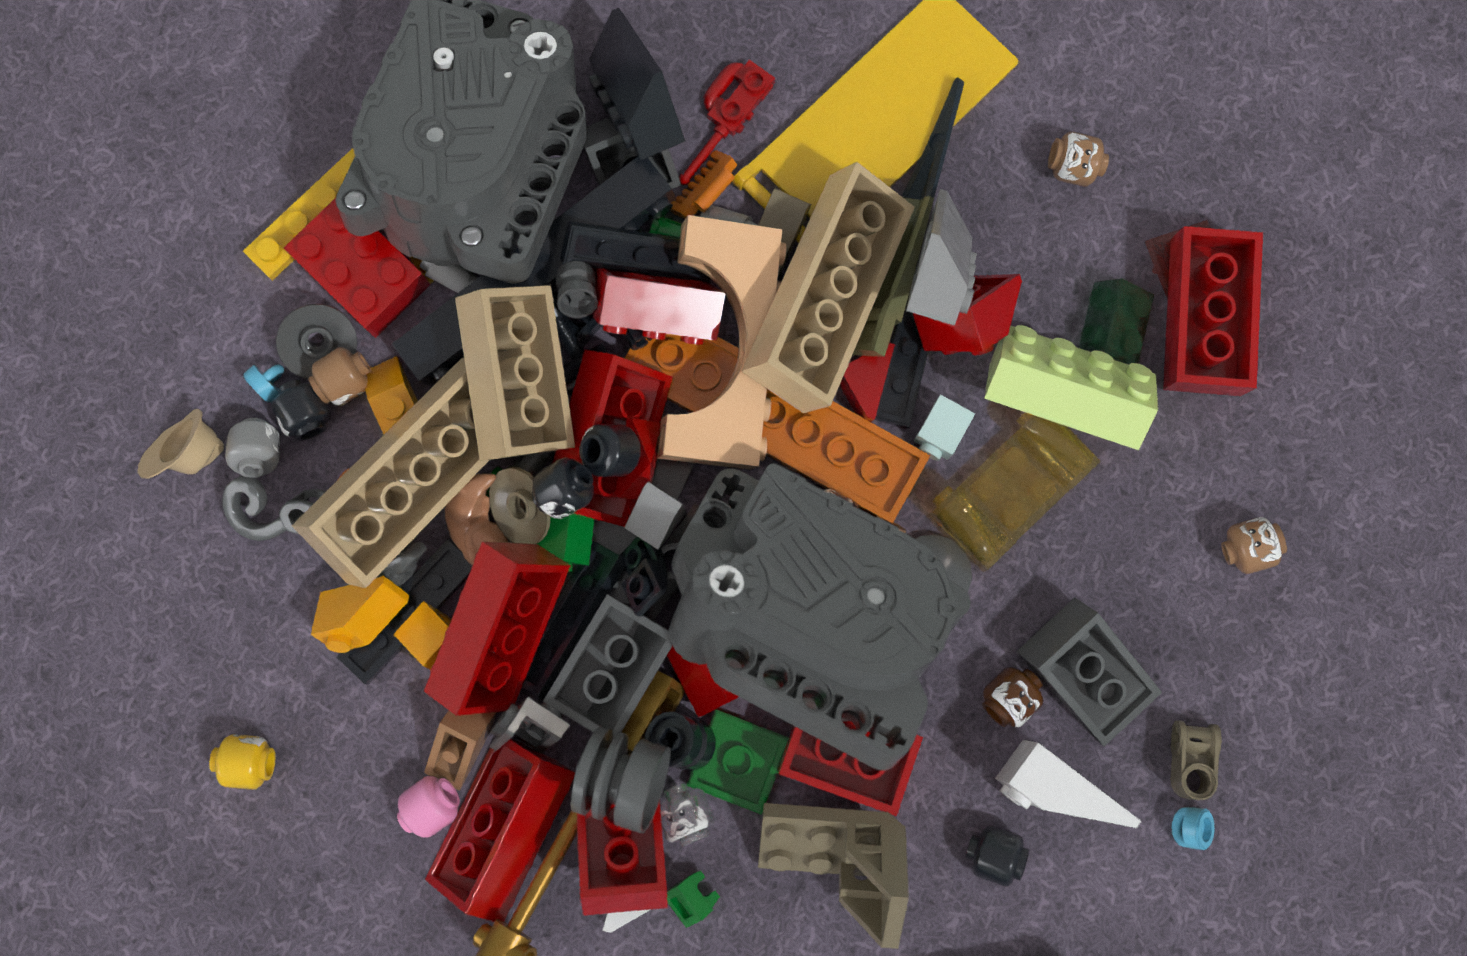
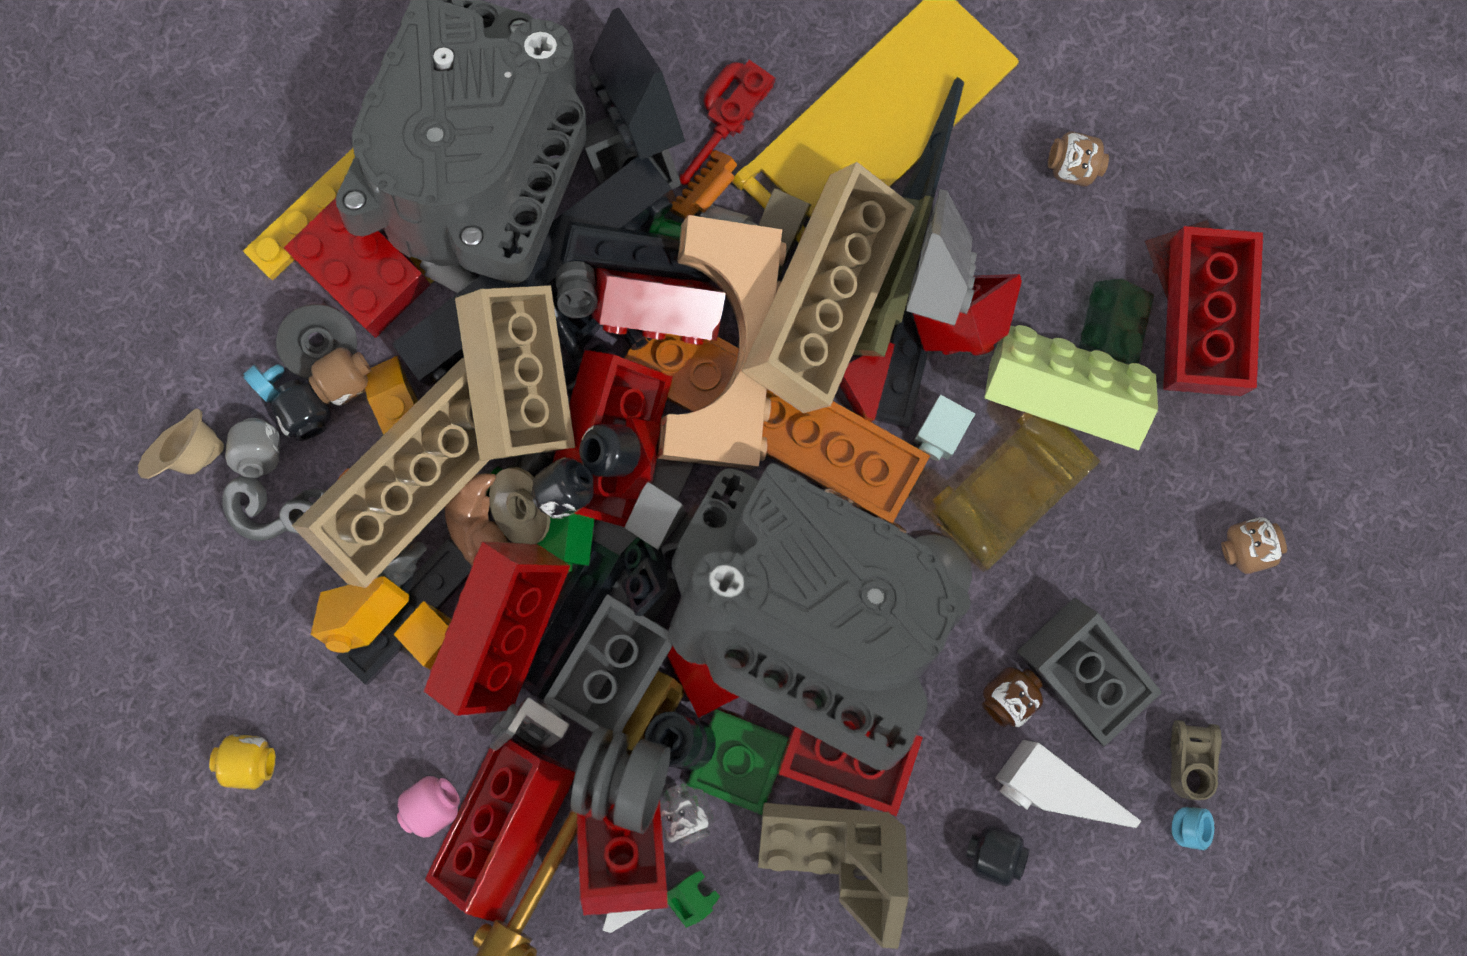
(458, 746): medium nougat slope -> none

